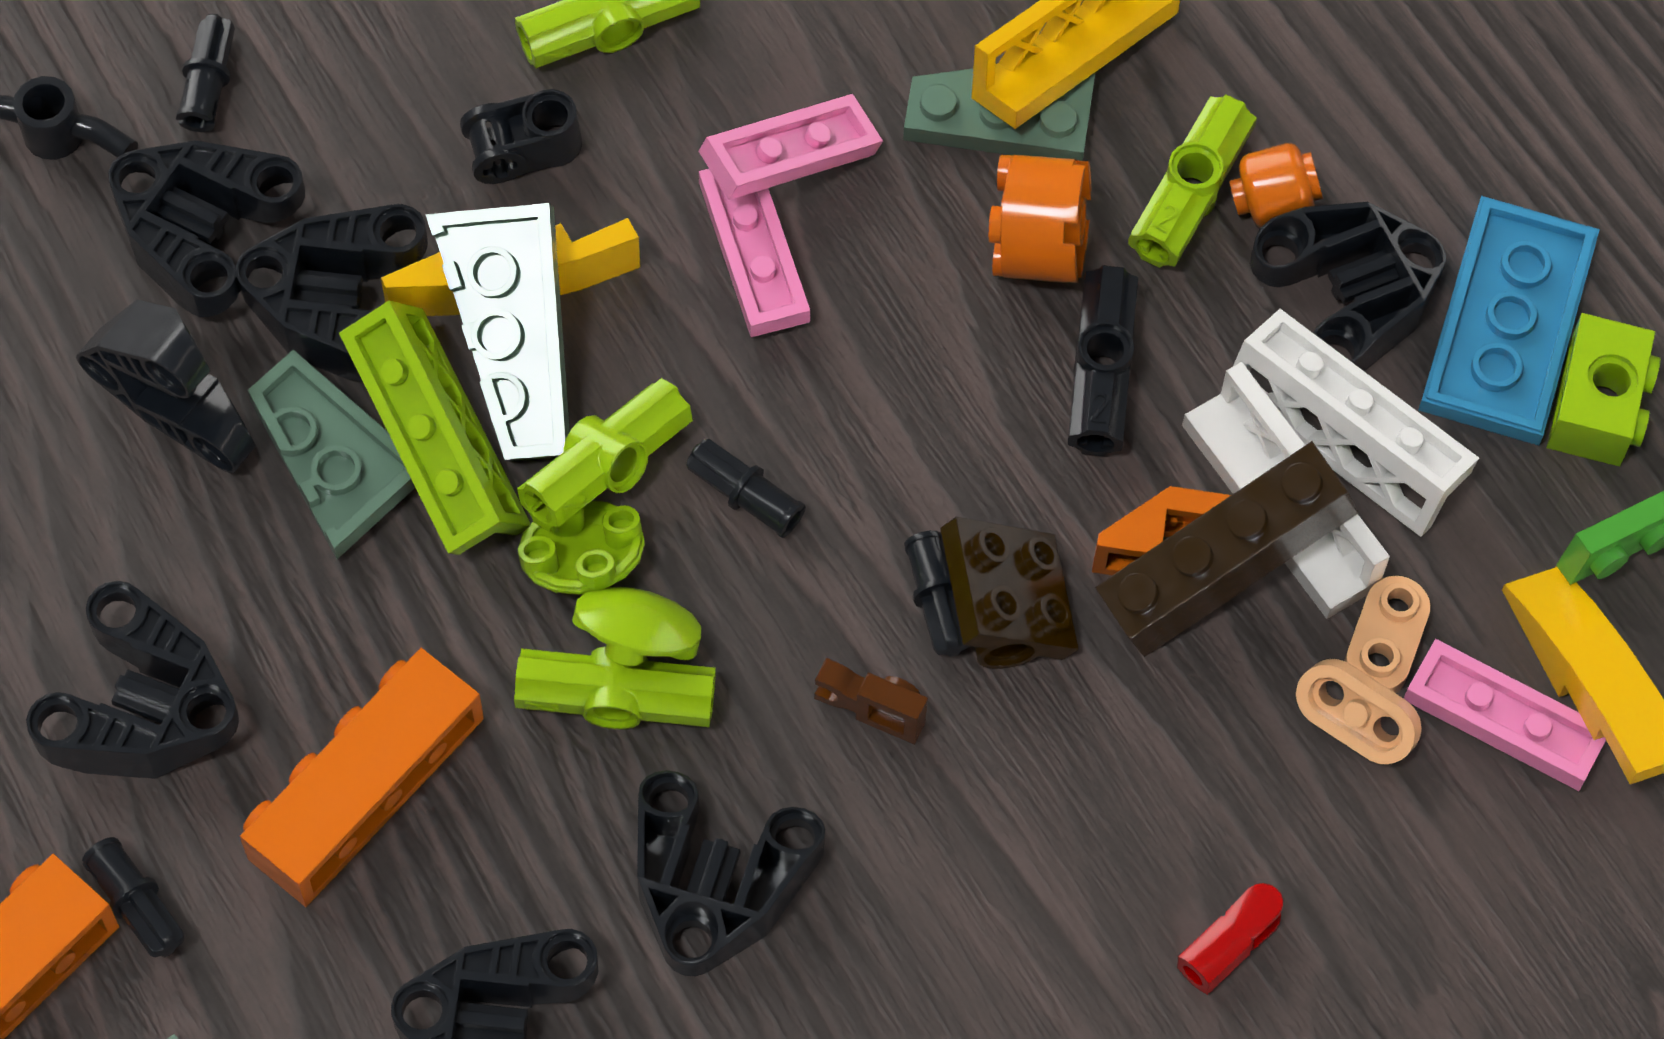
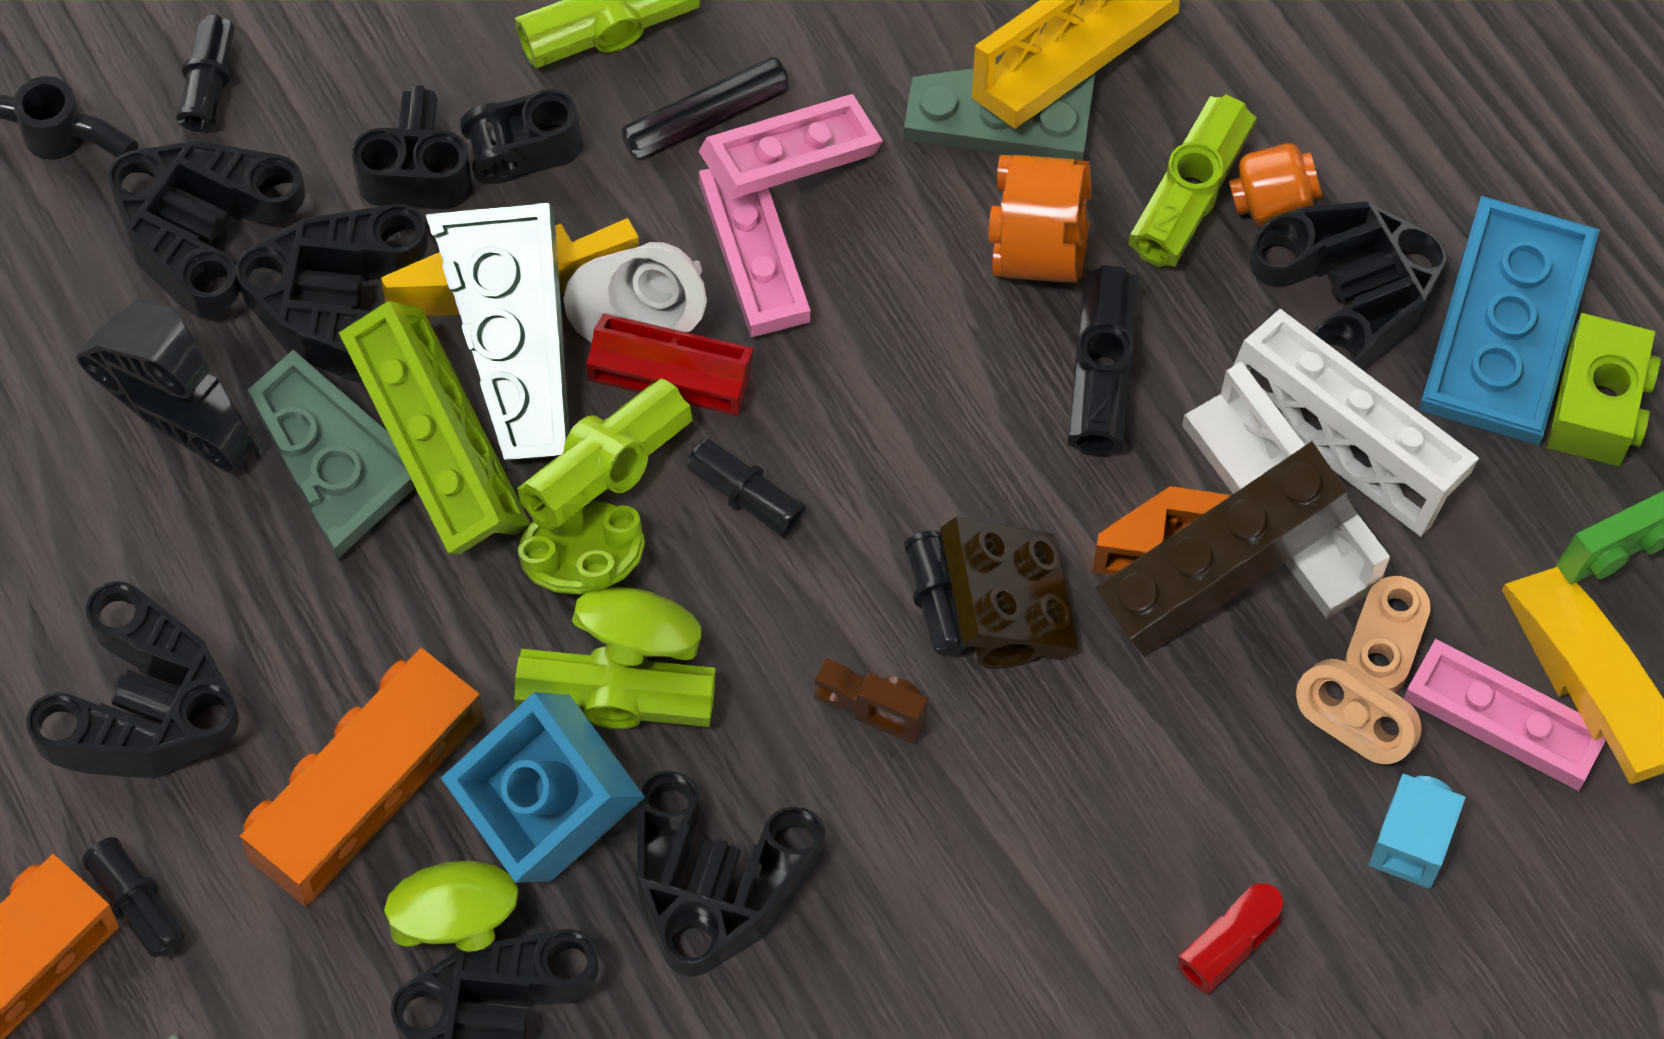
(413, 154): none -> black beam
(451, 905): none -> lime dish
(542, 787): none -> dark azure brick
(638, 353): none -> red piece
(641, 284): none -> white piece
(705, 107): none -> black axle
(1417, 830): none -> medium azure brick

